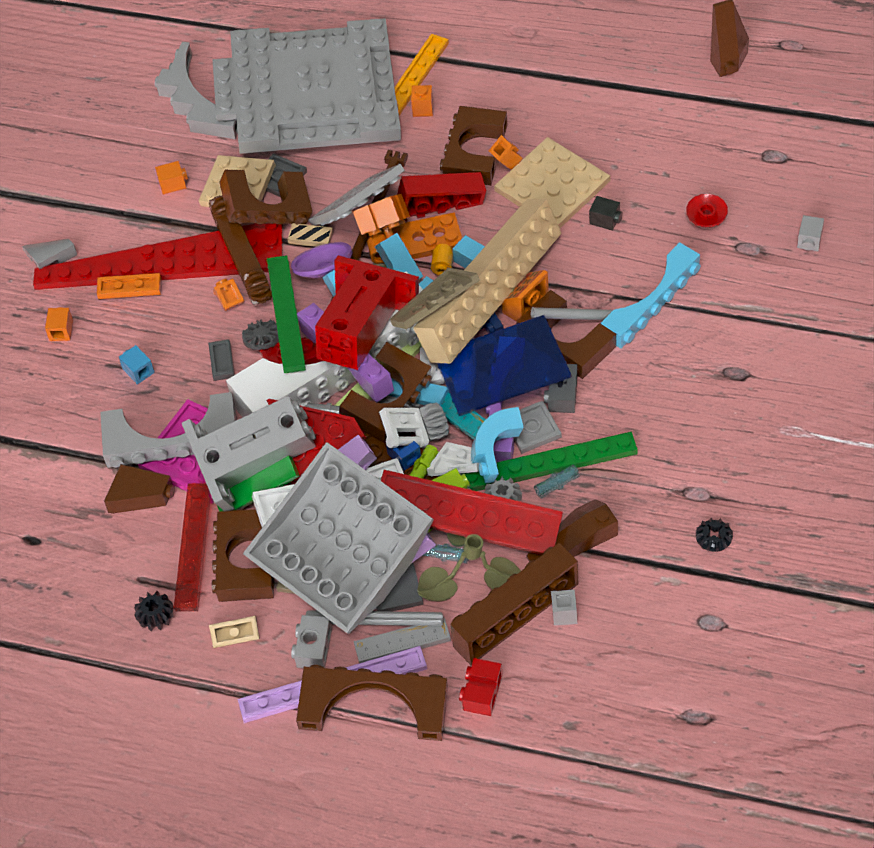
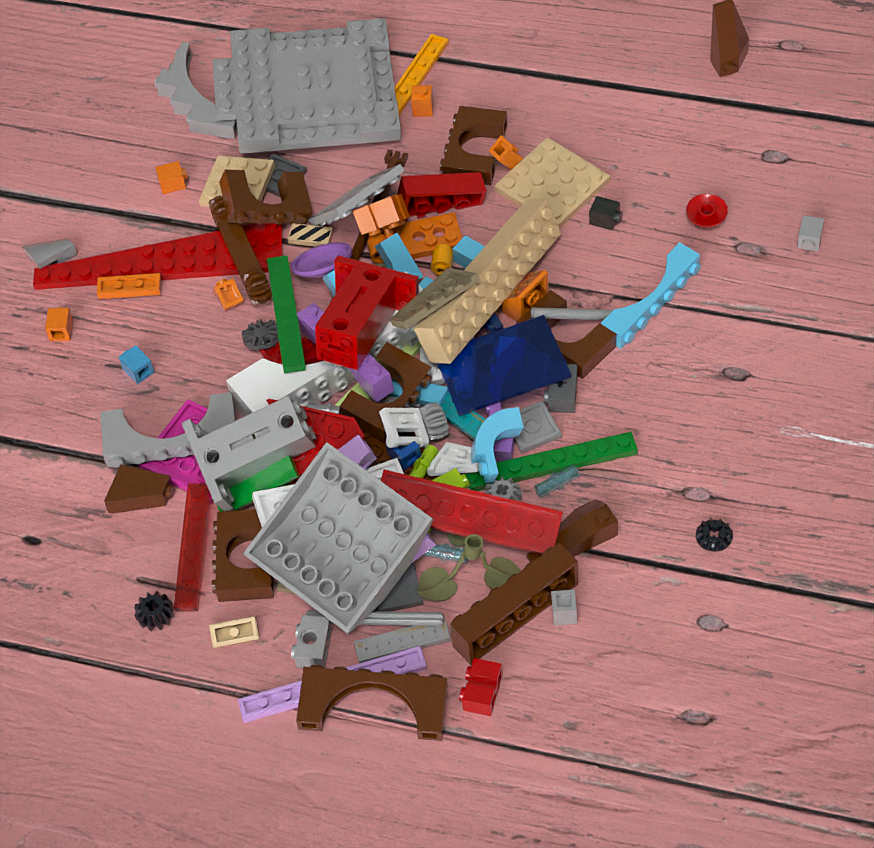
(221, 360): dark grey tile -> none

